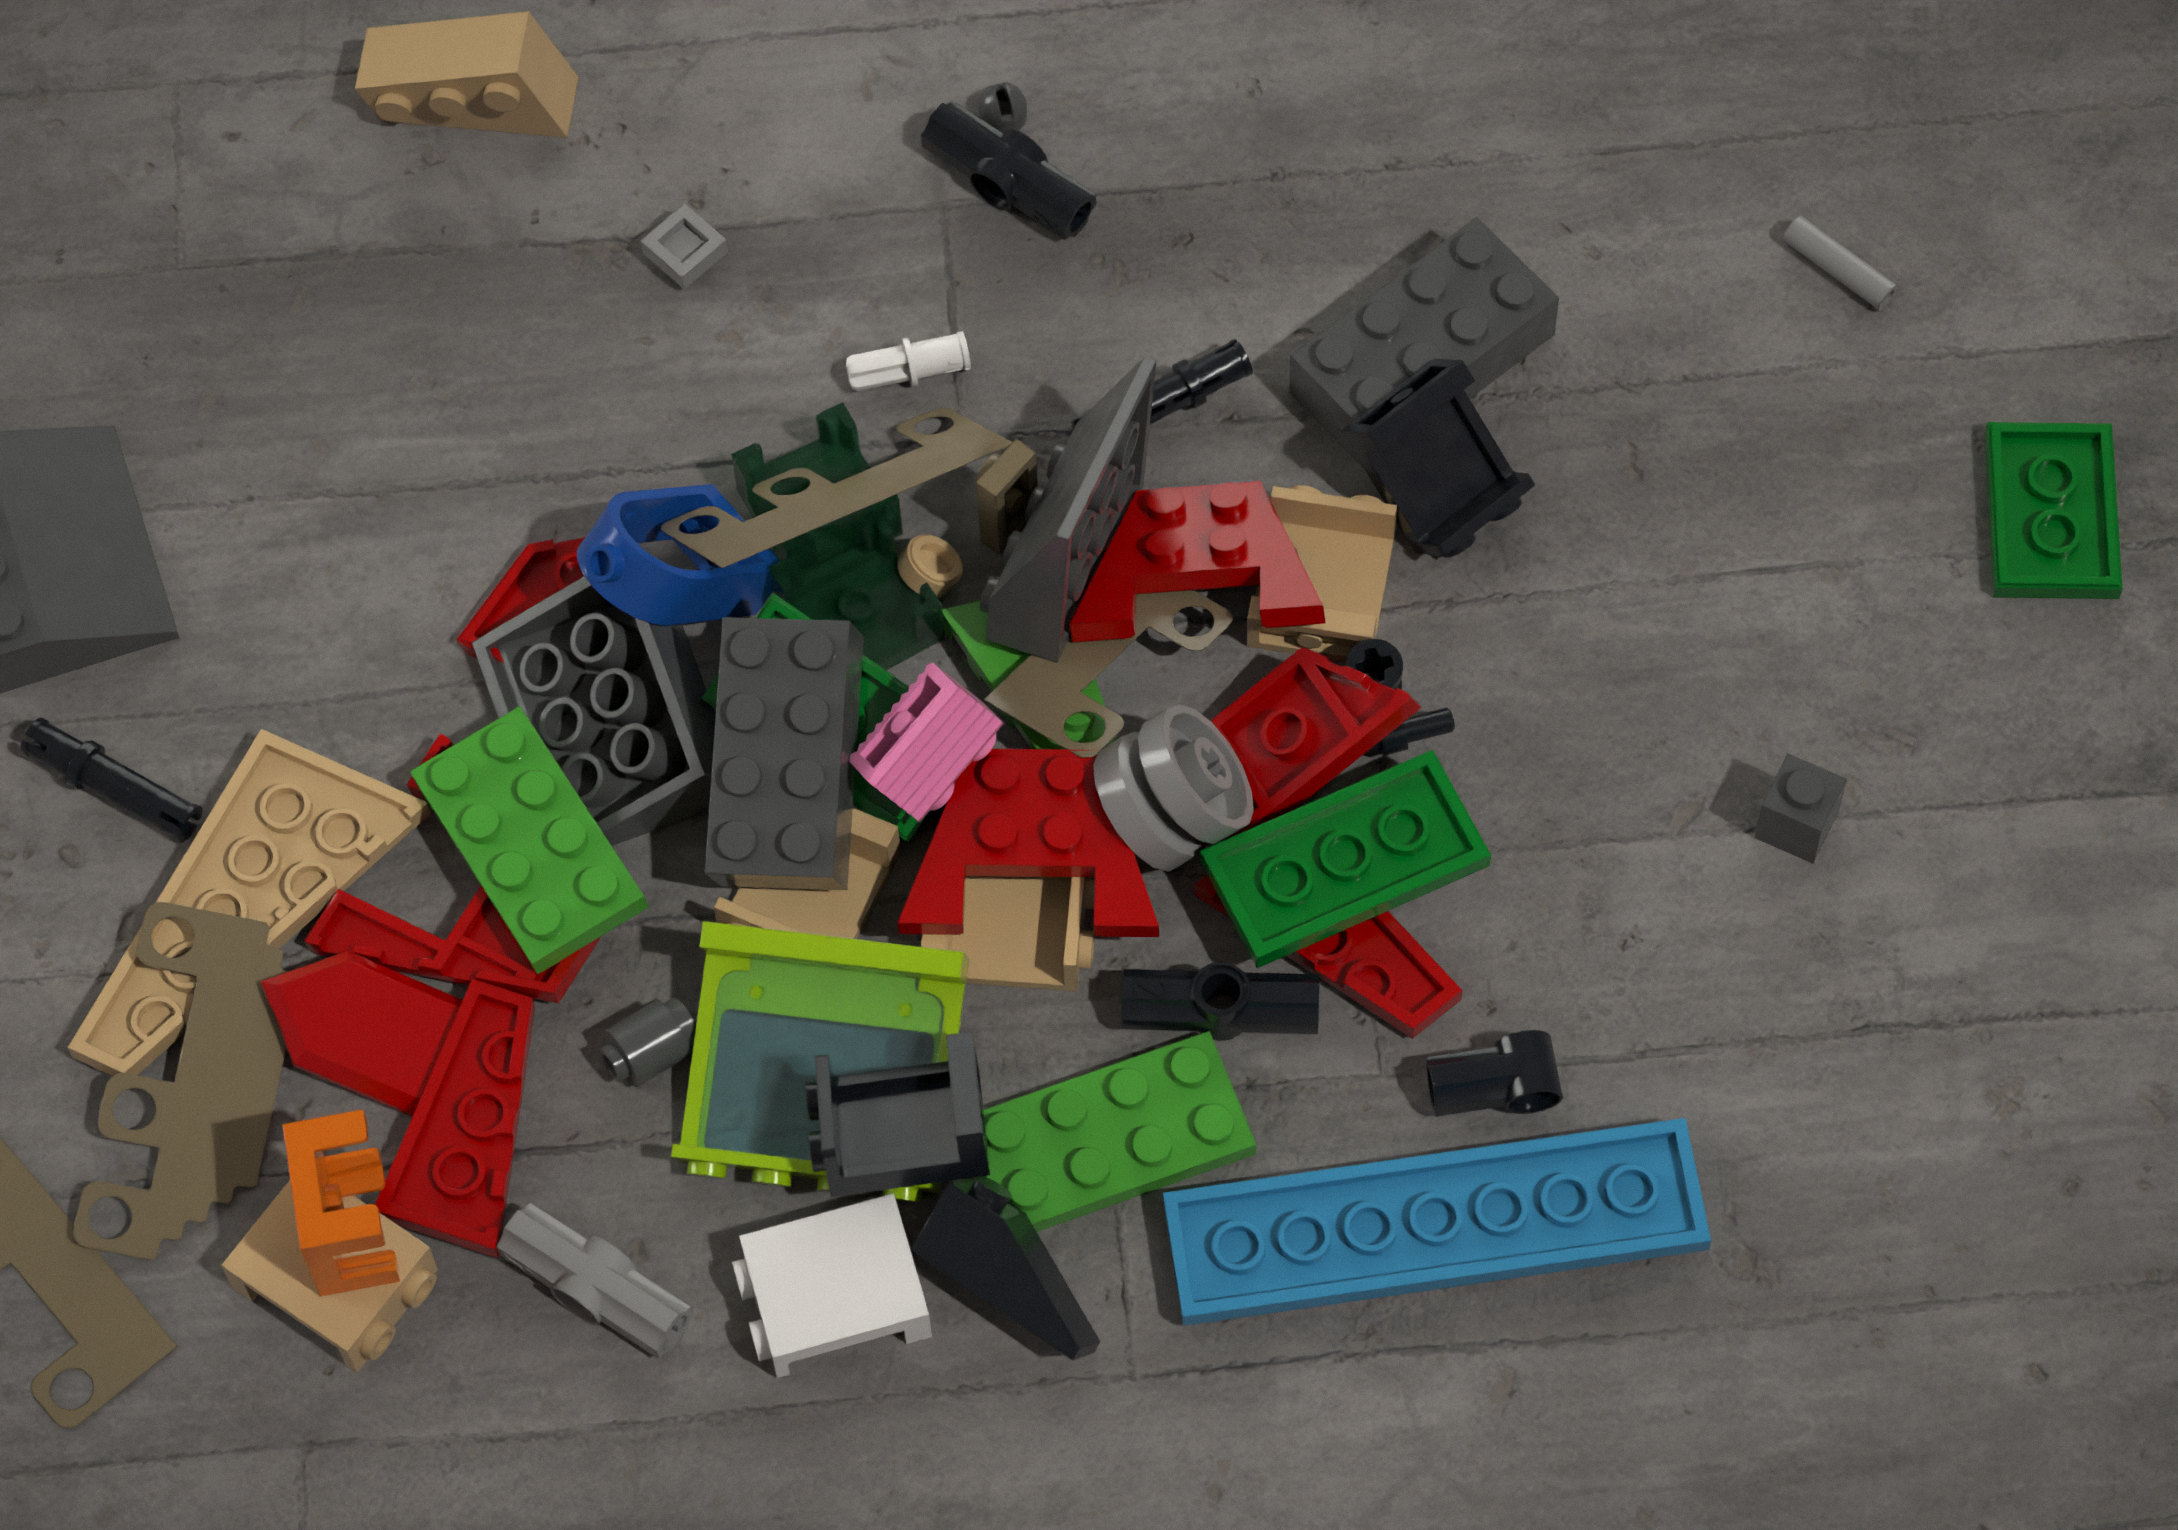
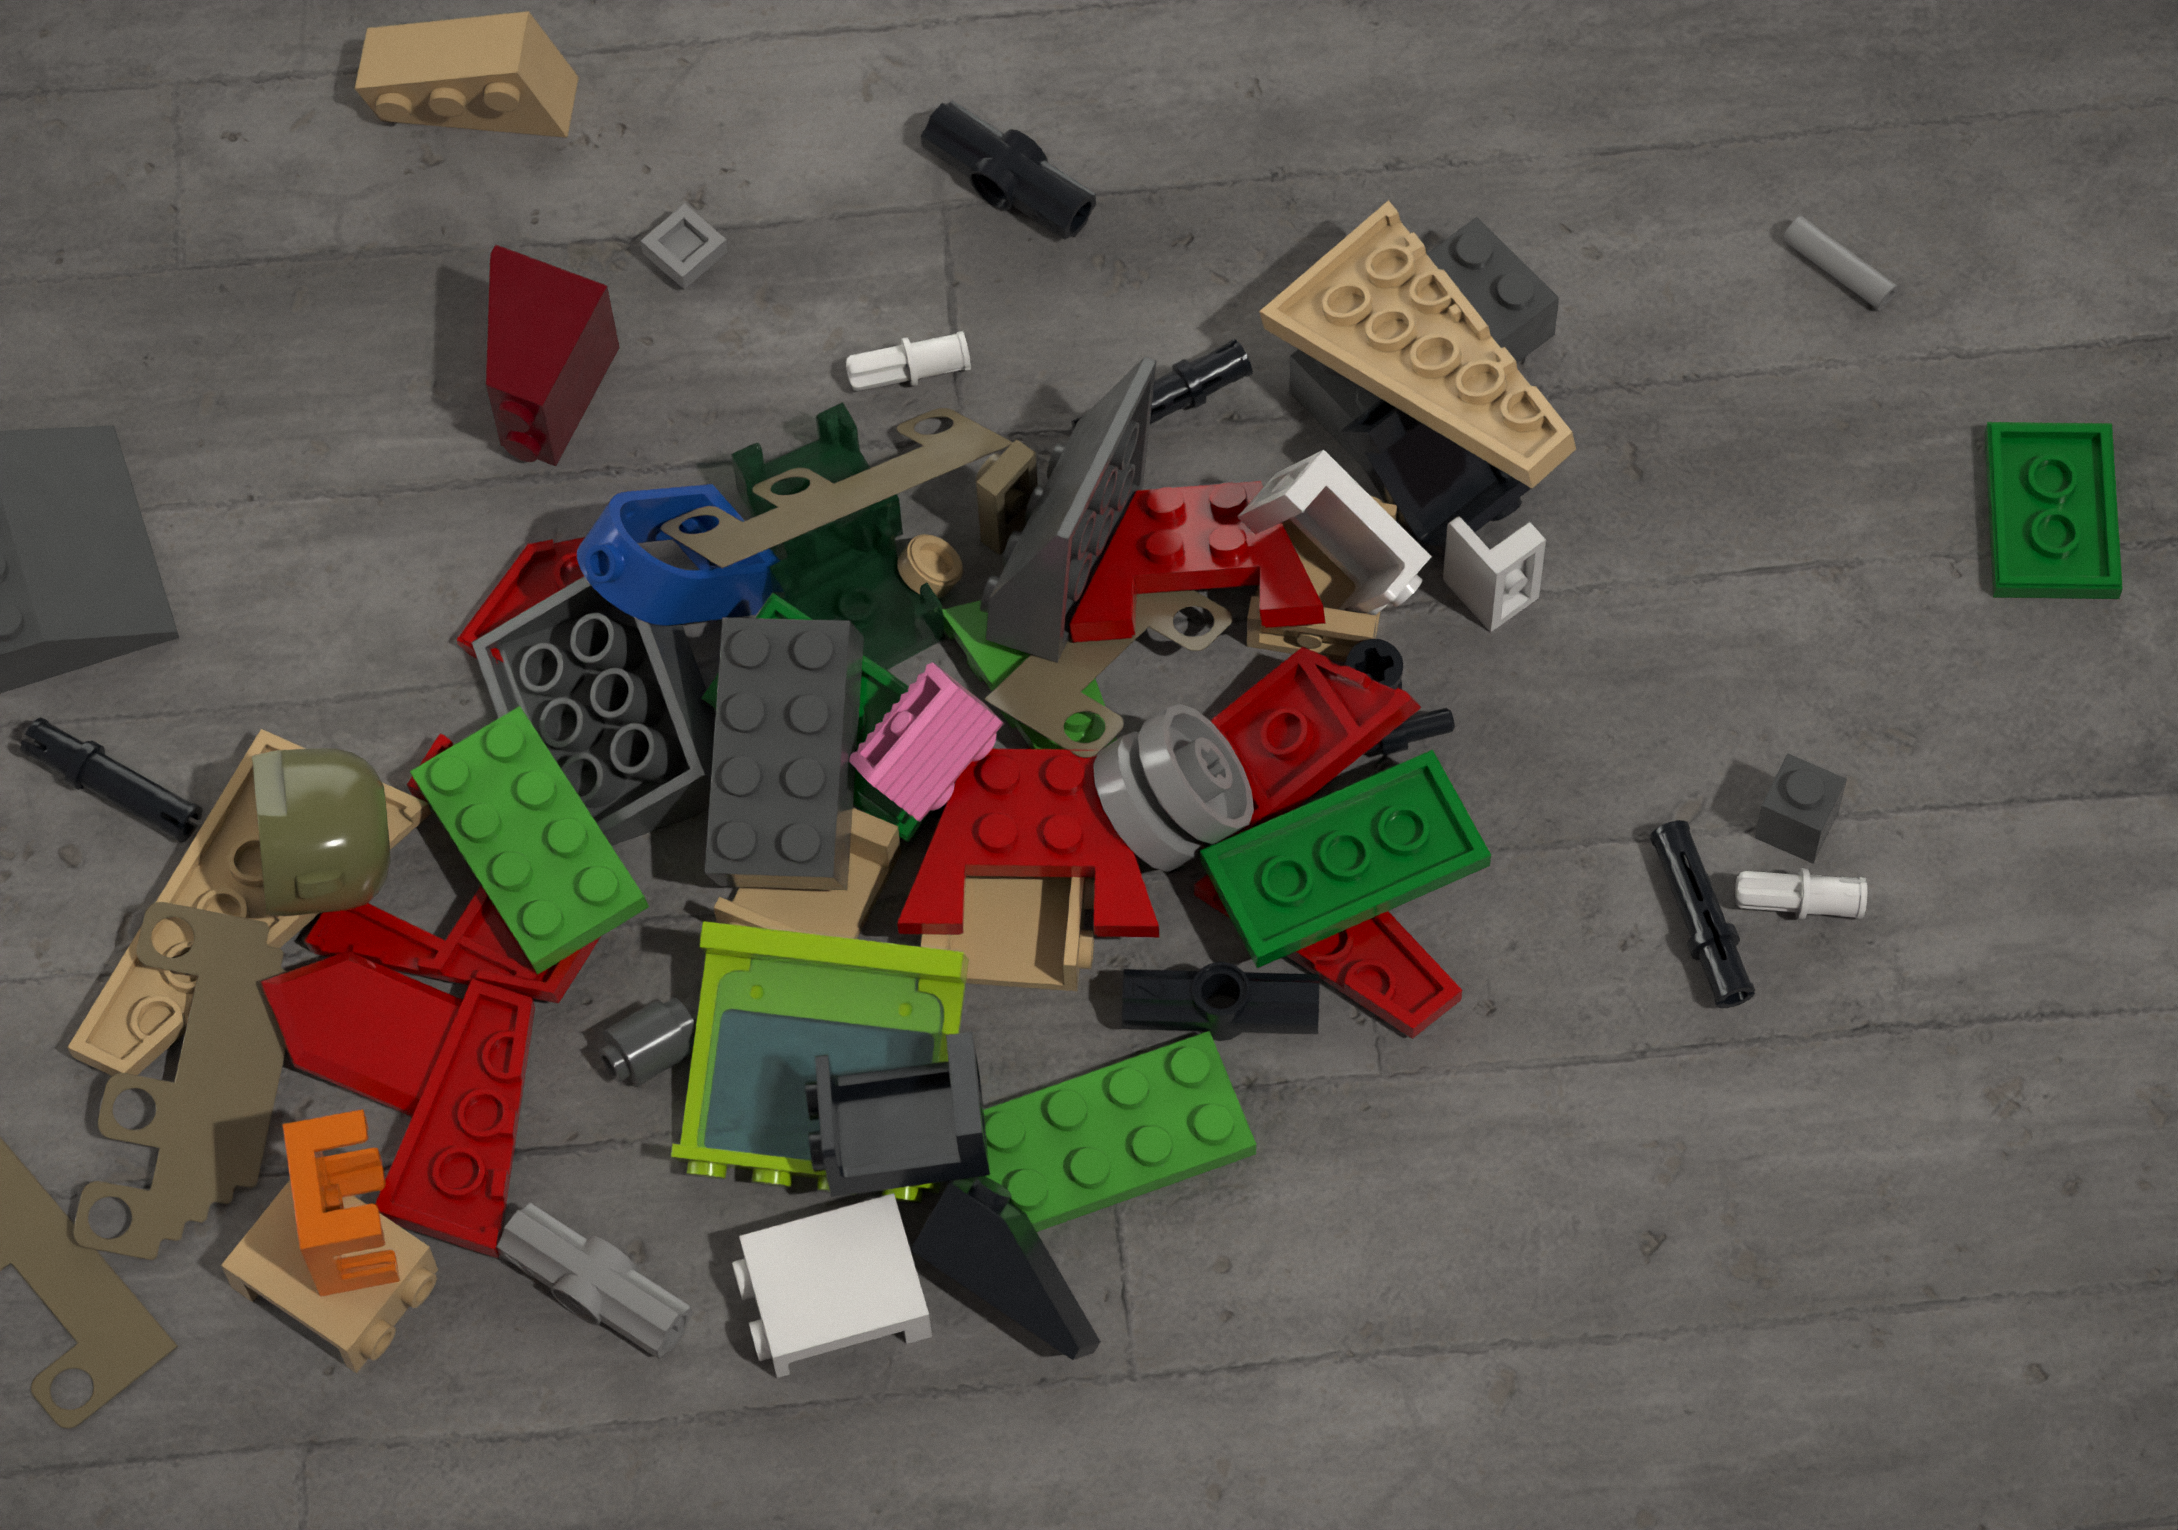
(320, 830): none -> olive piece
(545, 352): none -> dark red slope
(990, 111): dark grey hinge -> none
(1345, 528): none -> white panel
(1414, 340): none -> tan wing
(1435, 1221): dark azure plate -> none
(1497, 580): none -> white panel
(1512, 1074): black piece -> none
(1711, 937): none -> black pin
(1802, 893): none -> white axle

